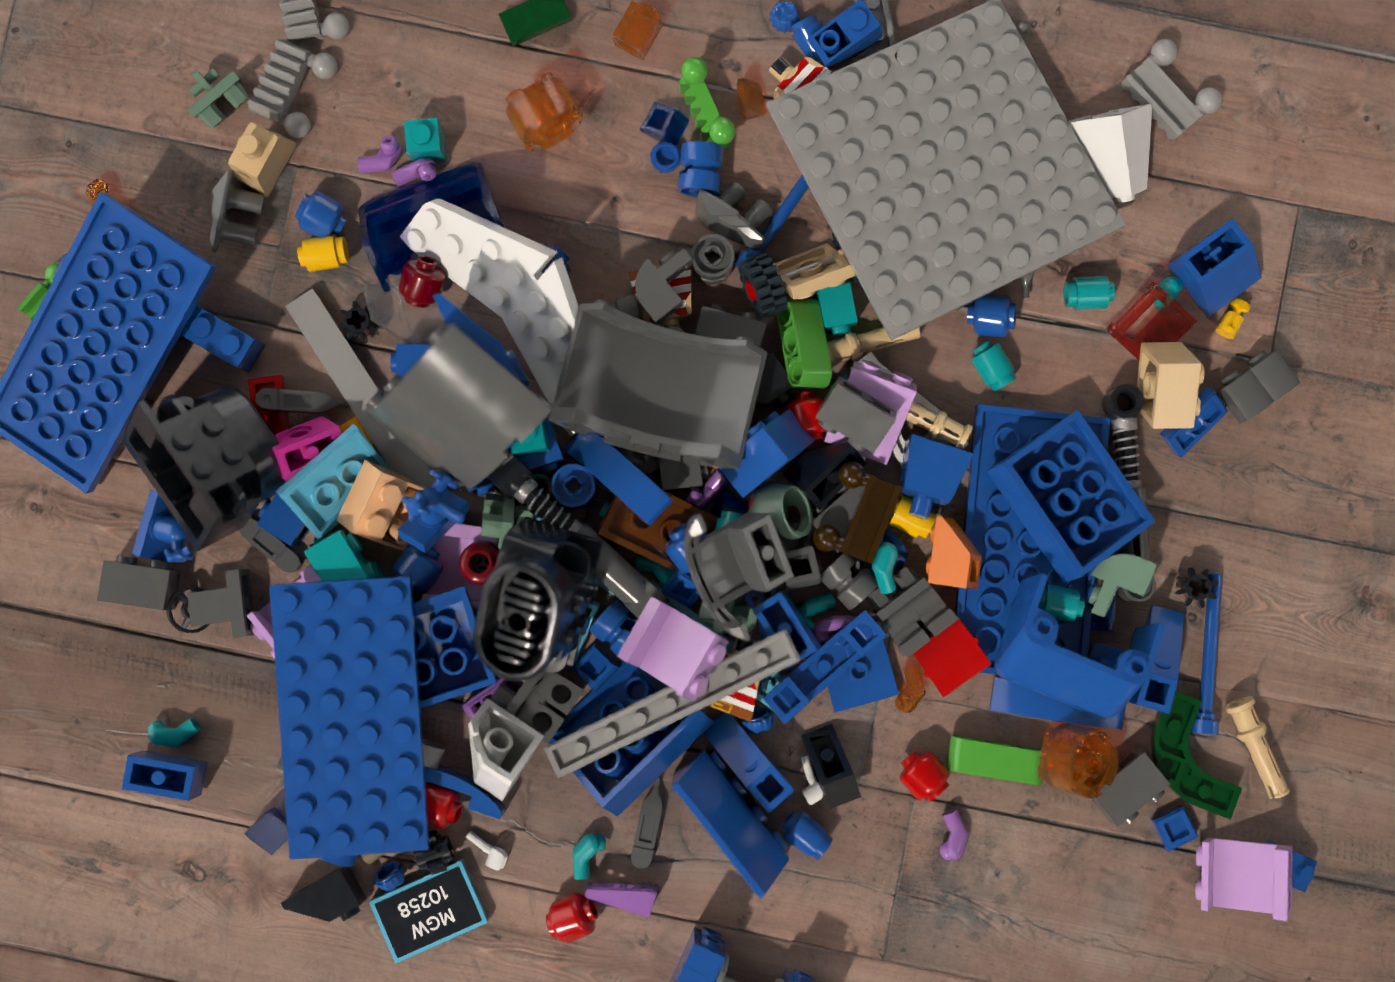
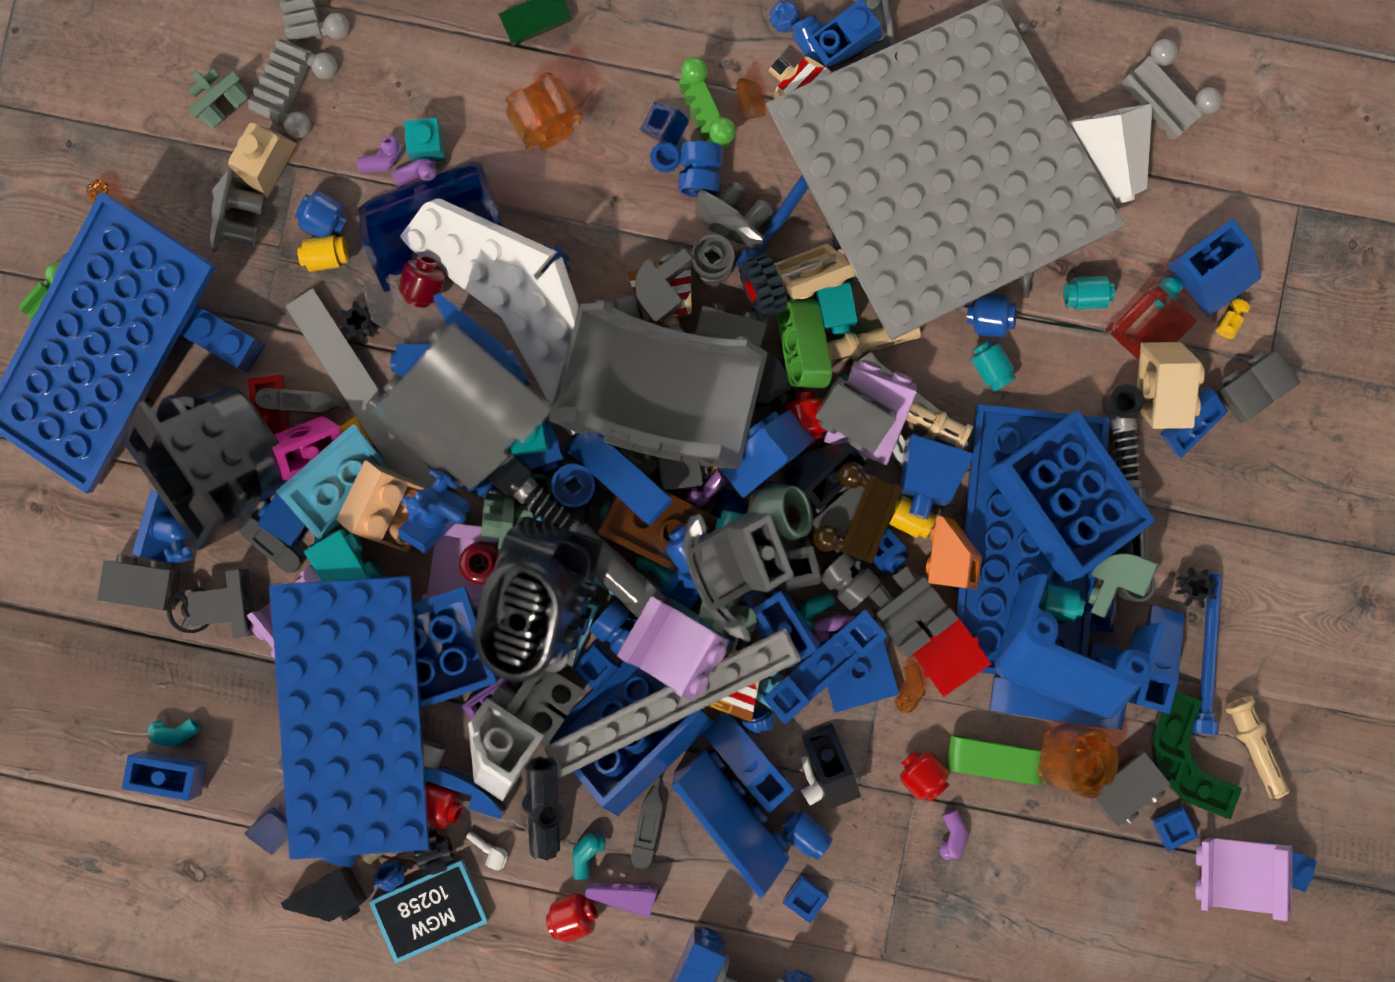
(421, 566): blue head -> none
(543, 808): none -> black piece
(637, 29): clear orange brick -> none
(805, 898): none -> blue tile
(883, 567): teal arm -> none

